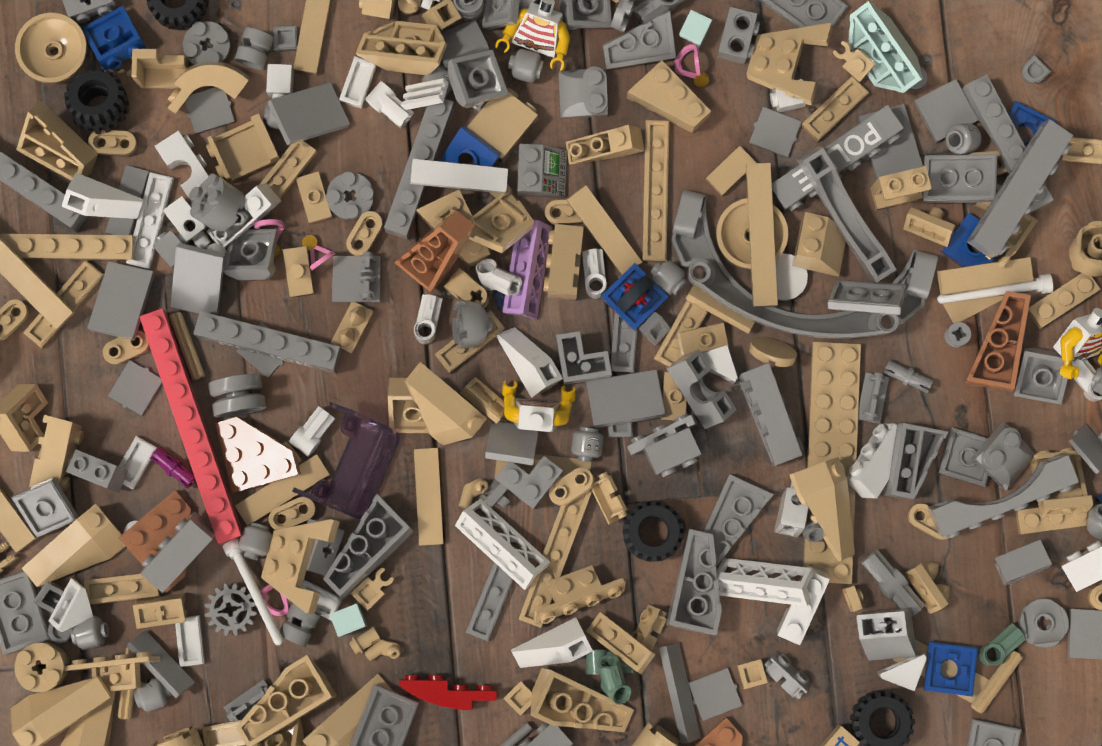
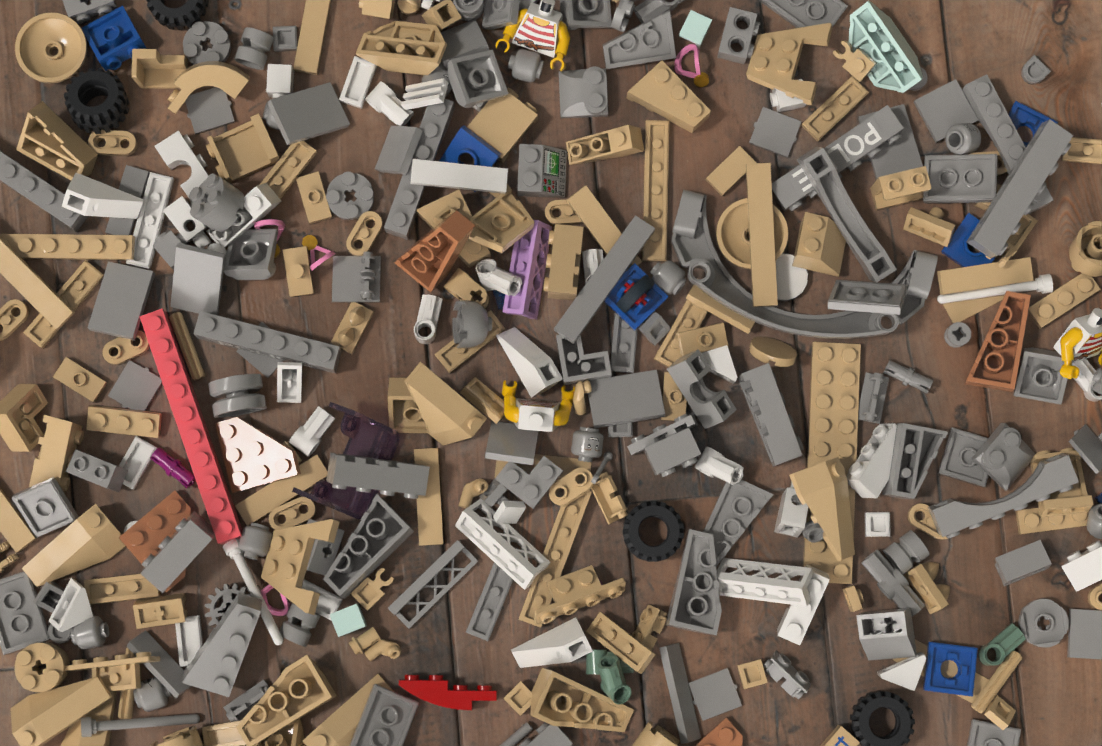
(80, 379): none -> tan plate
(91, 726): none -> light grey piece
(124, 421): none -> tan plate
(223, 652): none -> light grey wedge
(289, 382): none -> white slope
(377, 474): none -> light grey wedge
(398, 150): none -> light grey tile
(438, 566): none -> light grey fence
(509, 512): none -> white tile
(579, 398): none -> tan arm
(604, 279): none -> light grey tile
(607, 457): none -> light grey hinge
(715, 464): none -> white piece
(877, 524): none -> white tile
(906, 552): none -> light grey wheel
(1000, 712): none -> tan plate

